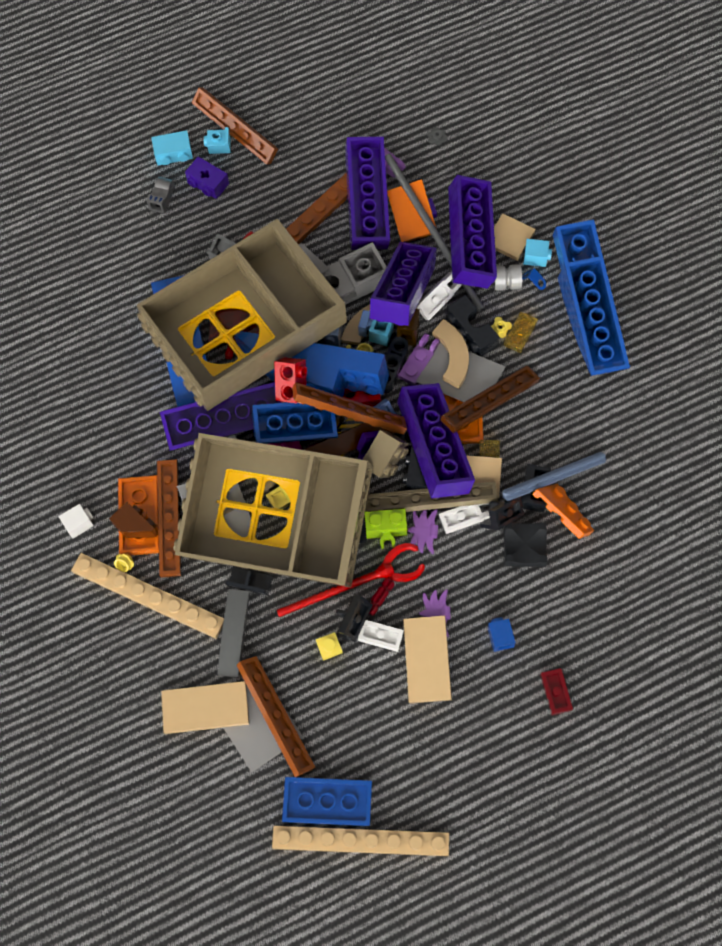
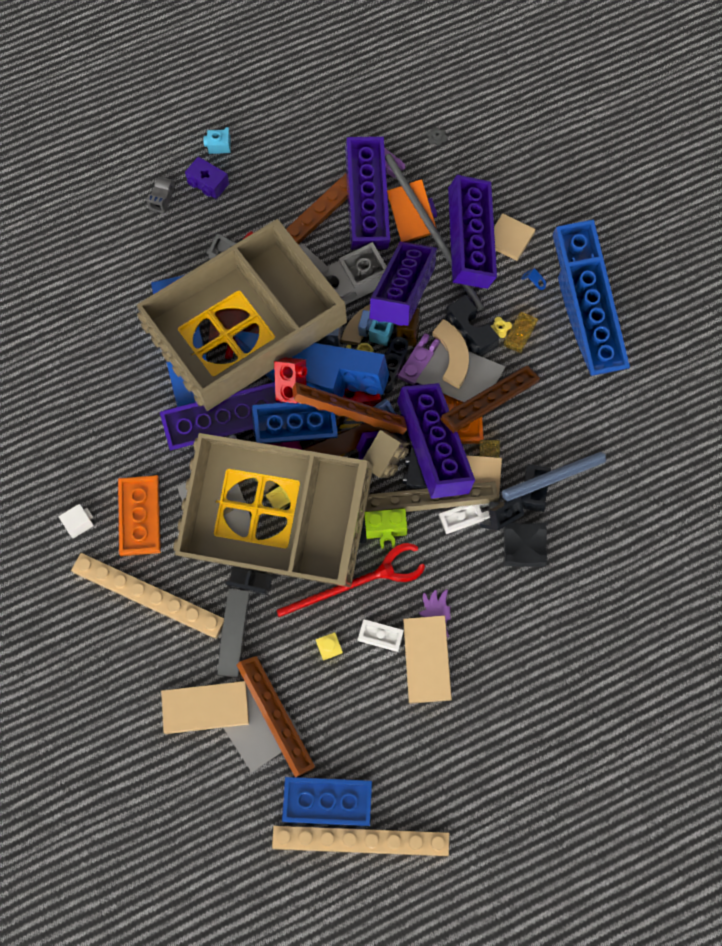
(124, 562): light yellow plate -> none
(132, 524): reddish brown slope -> none
(168, 517): dark orange plate -> none
(172, 148): medium azure brick -> none
(237, 127): dark orange plate -> none
(353, 618): black panel -> none
(380, 595): dark red axle -> none
(424, 530): medium lavender piece -> none
(437, 297): white hinge -> none
(501, 634): blue brick -> none
(508, 277): light grey wheel -> none
(537, 252): medium azure brick -> none
(556, 691): dark red plate -> none
(559, 502): orange wing -> none

